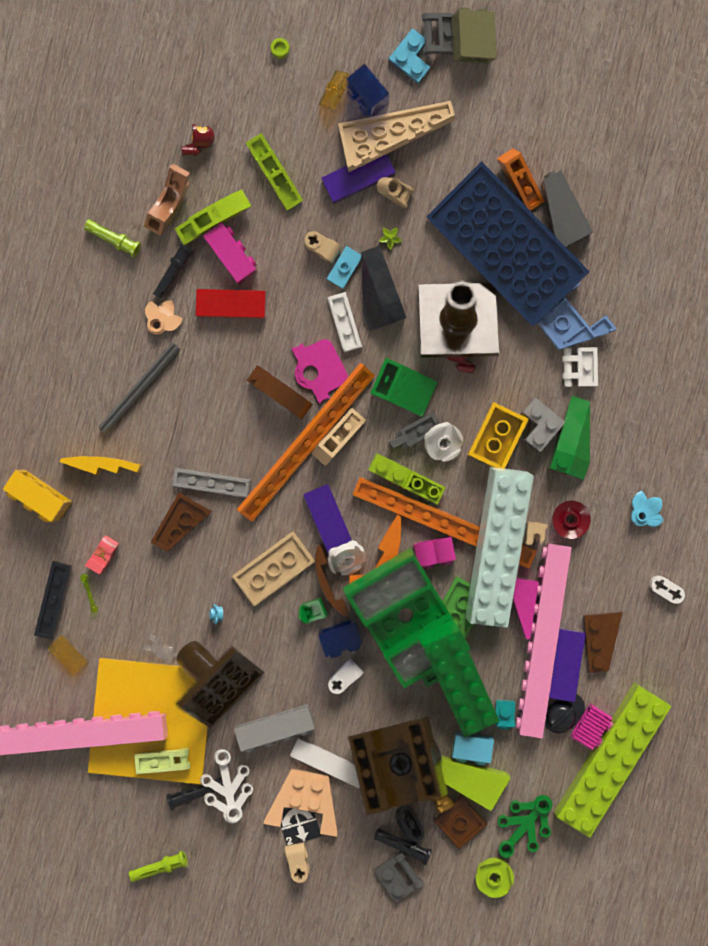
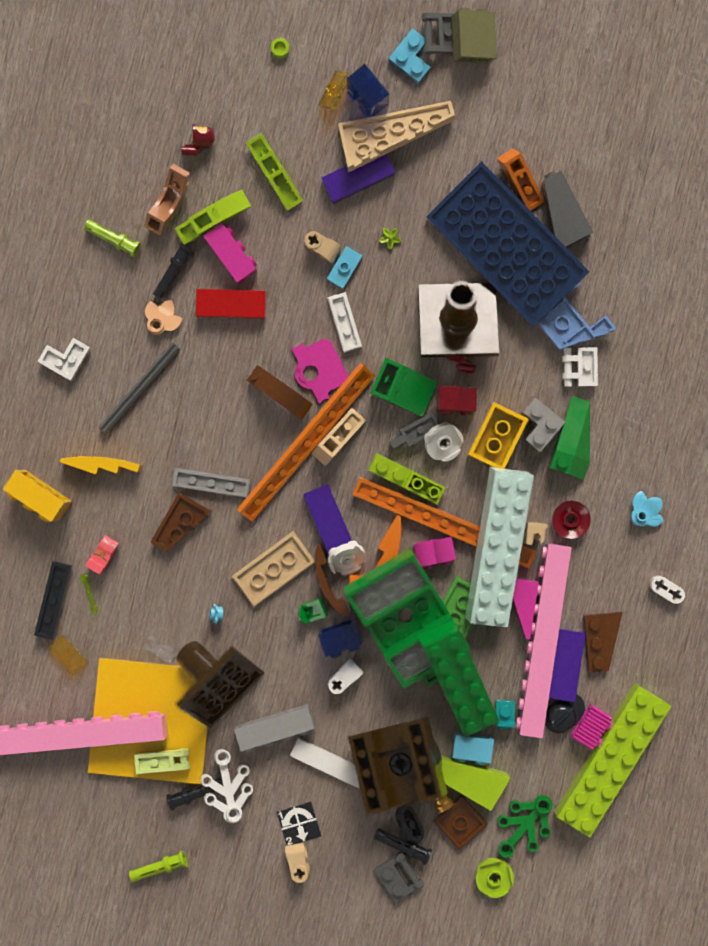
(67, 363): none -> white plate
(305, 792): light nougat wing -> none
(379, 293): black wedge -> none
(398, 192): tan piece -> none
(456, 399): none -> dark red brick

